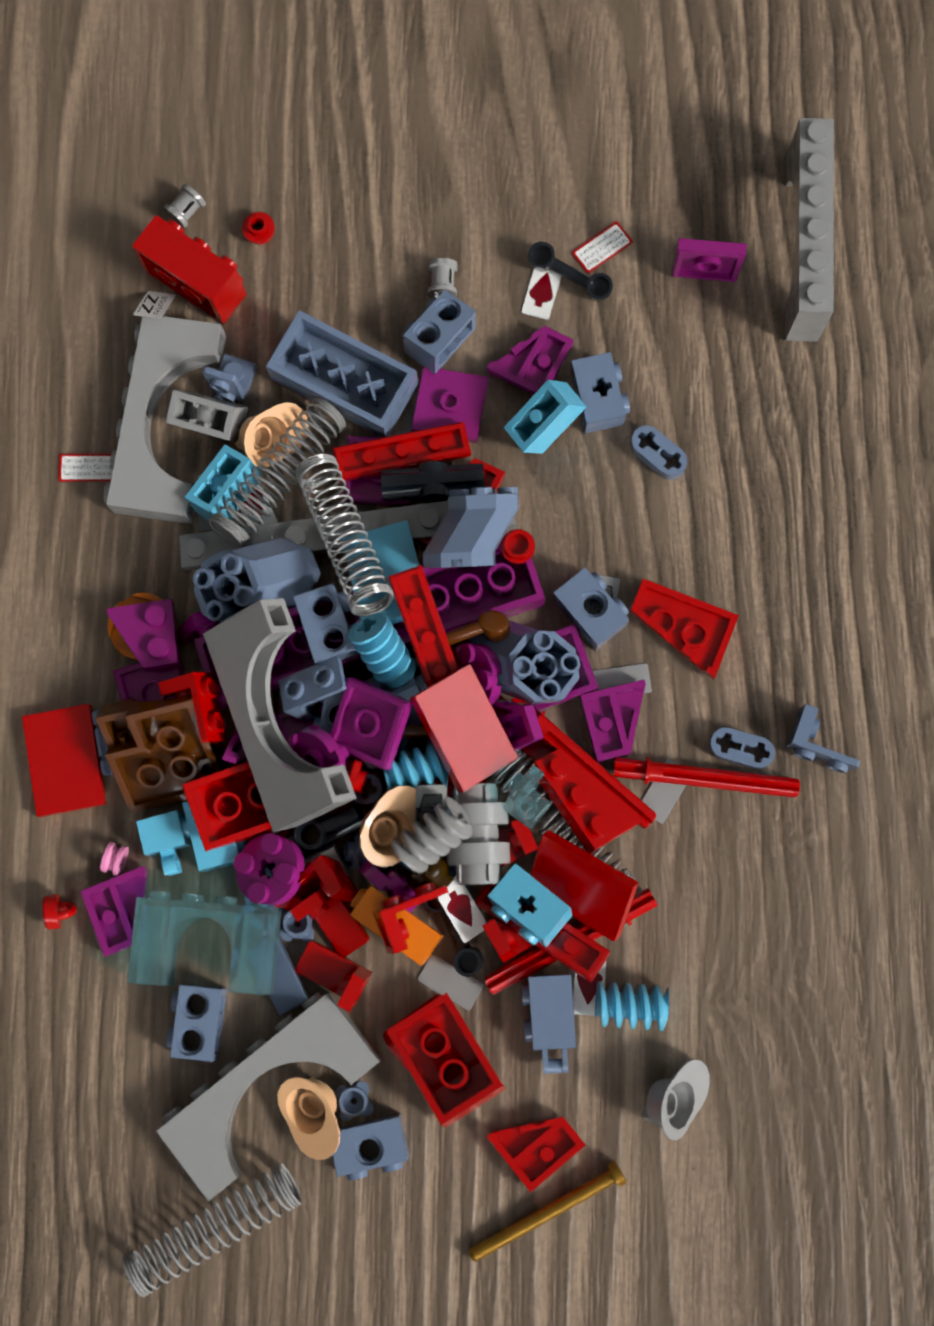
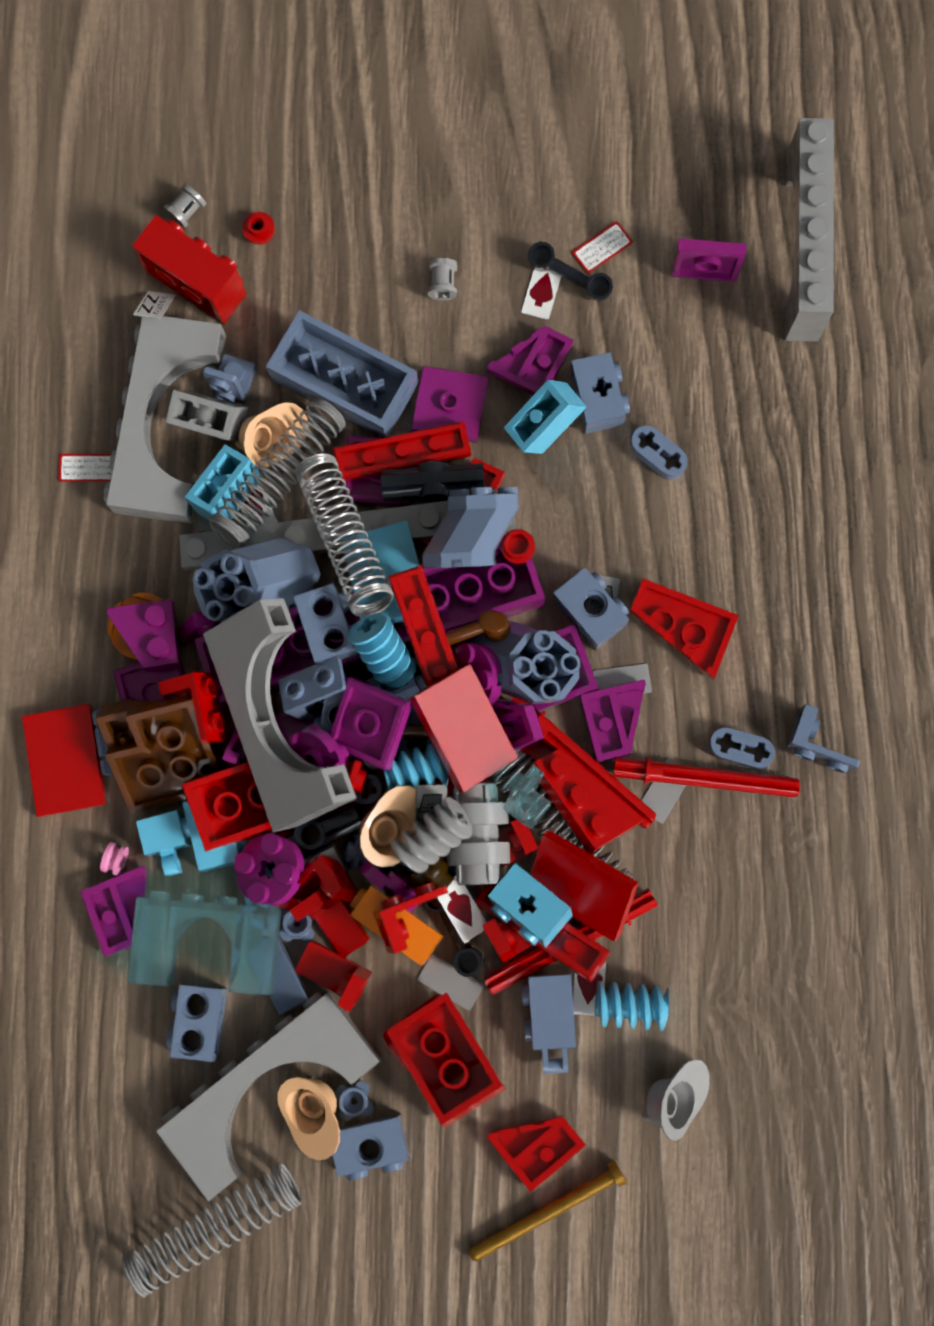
(53, 911): red tile -> none
(445, 334): sand blue brick -> none

